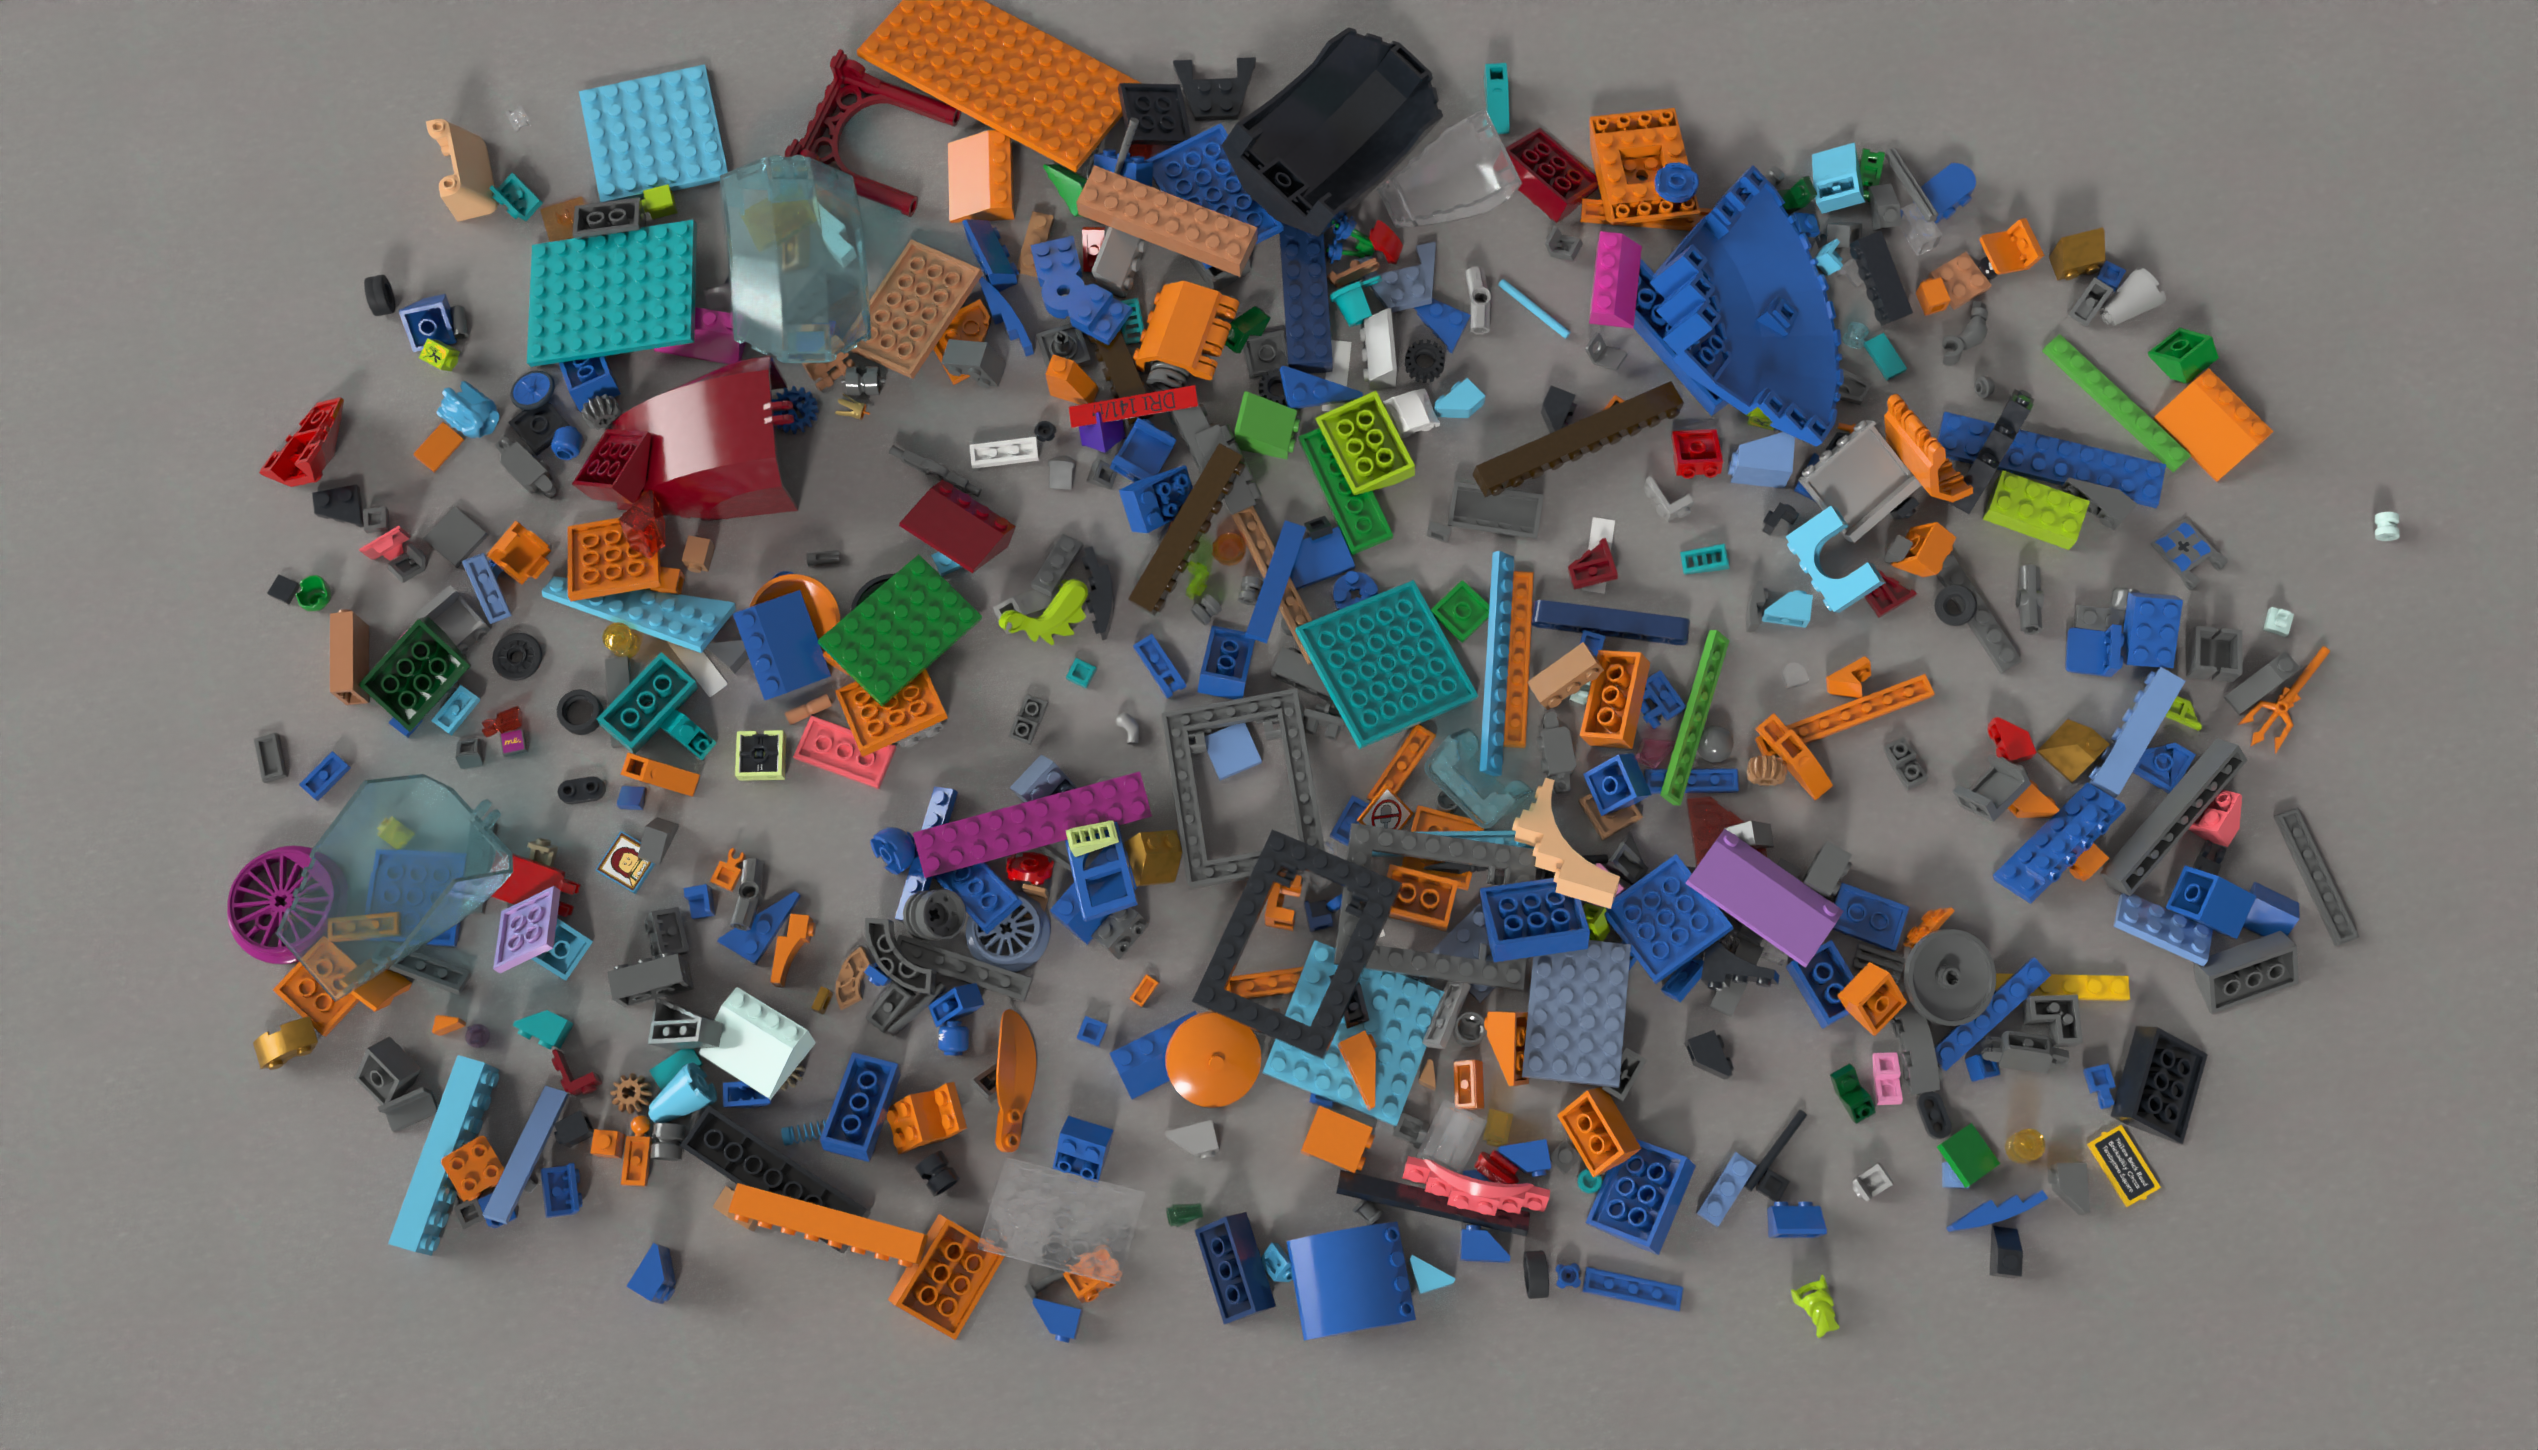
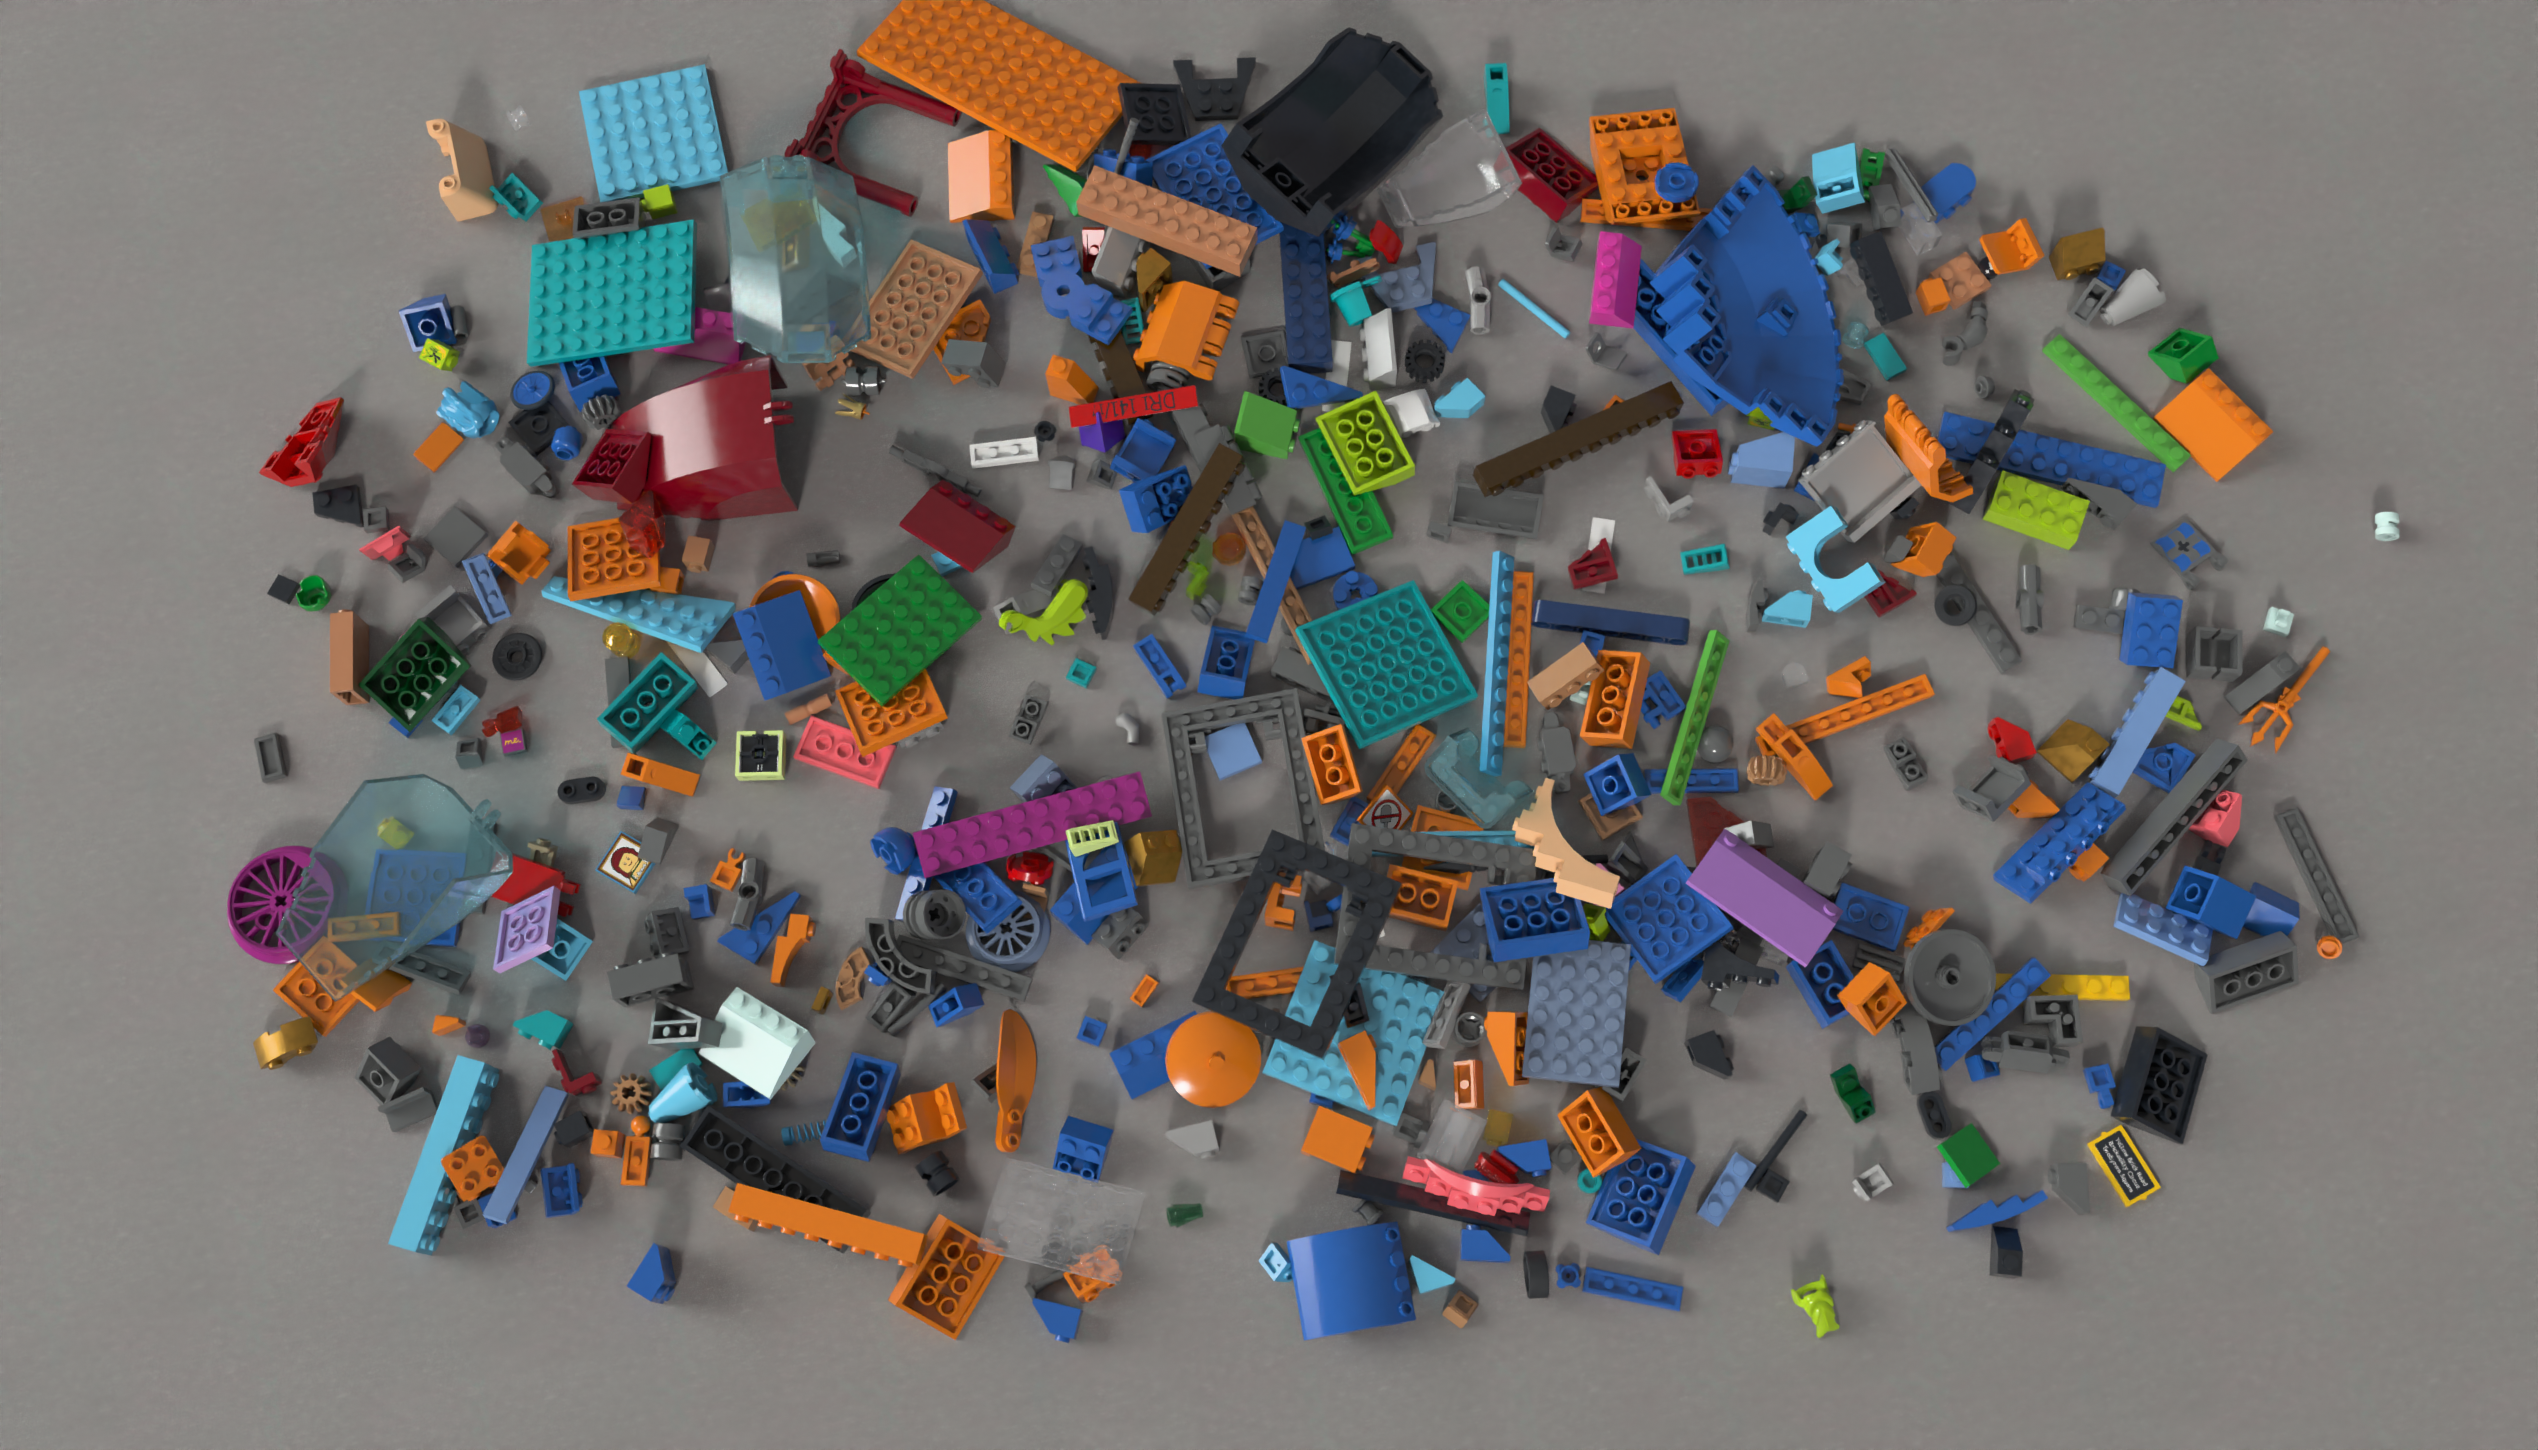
(325, 776): blue plate -> none
(379, 295): black tyre -> none
(572, 697): black tyre -> none
(806, 410): blue gear -> none
(953, 1038): blue head -> none
(1003, 312): blue slope -> none
(1064, 342): dark grey plate -> none
(1152, 275): none -> pearl gold slope
(1235, 1267): dark blue slope -> none
(1249, 323): dark green slope -> none
(1332, 765): none -> orange slope
(1460, 1309): none -> medium nougat slope
(1653, 752): clear pink piece -> none
(1795, 1221): blue slope -> none
(1886, 1078): bright pink slope -> none
(2025, 1146): clear yellow wheel -> none
(2094, 651): blue bracket -> none
(2329, 947): none -> orange plate

